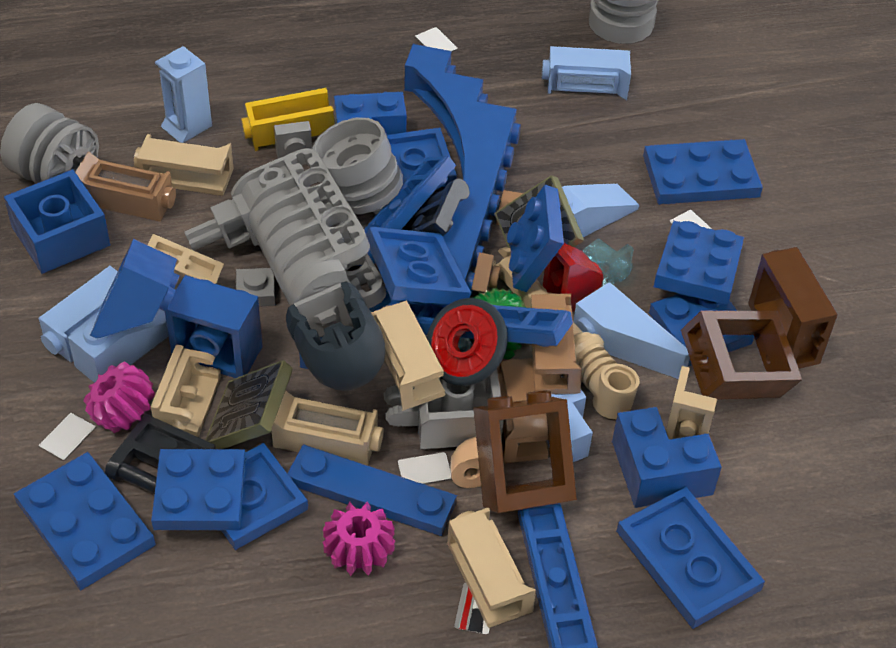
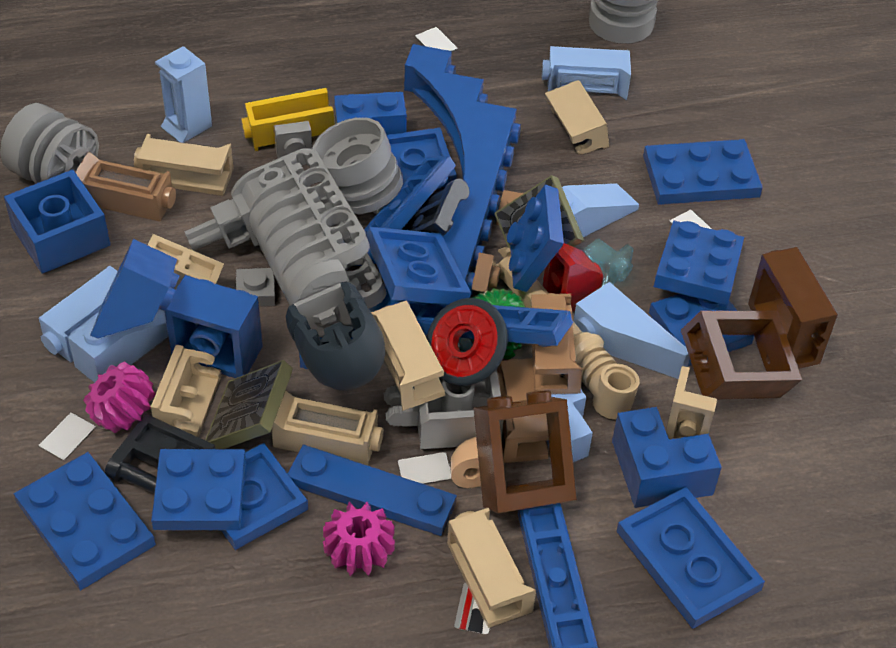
(579, 116): none -> tan hinge

